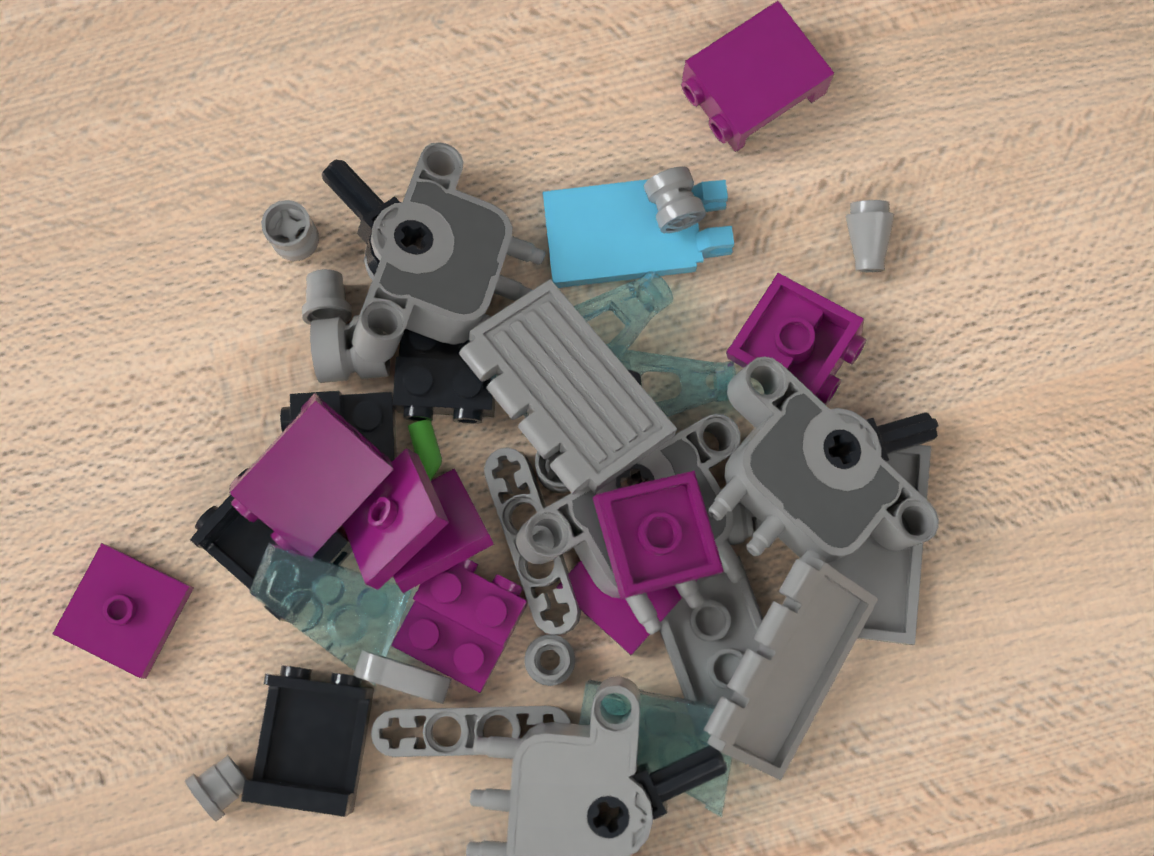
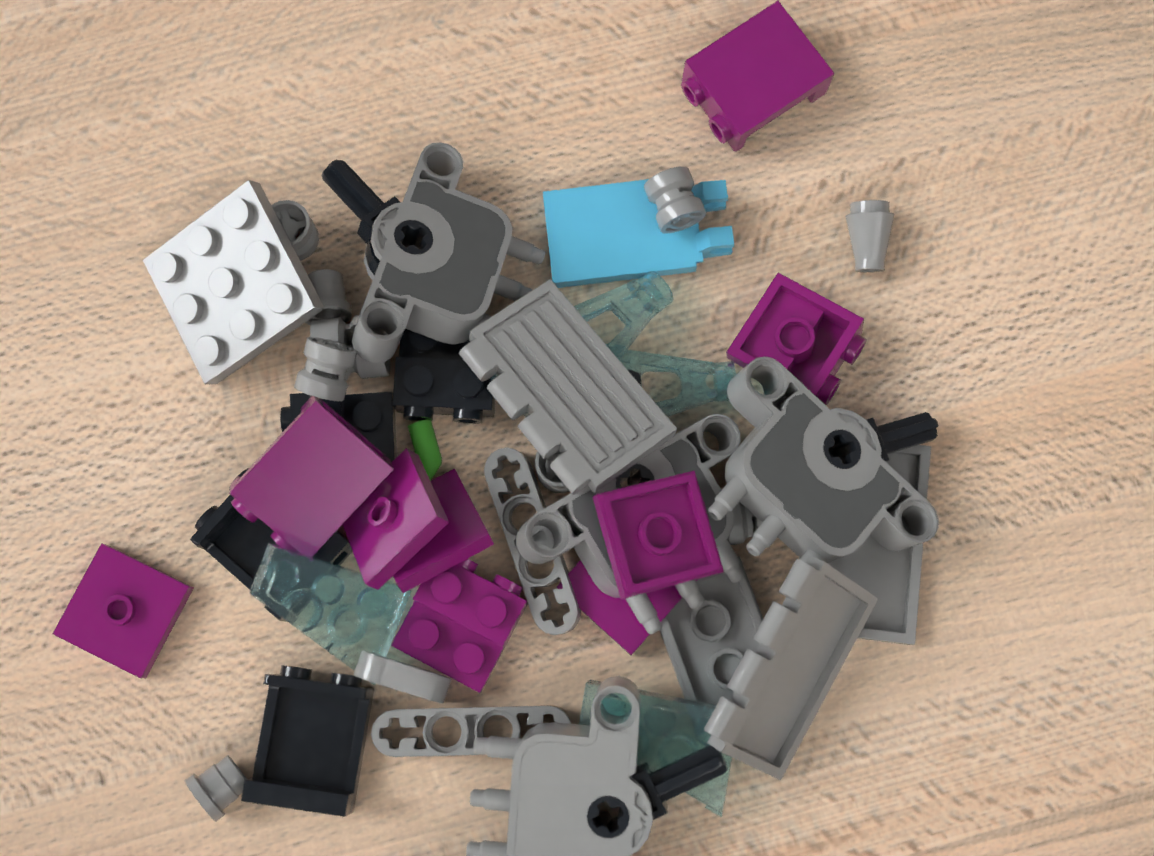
(233, 283): none -> plate
(325, 369): none -> light grey wheel
(534, 666): light grey plate -> none

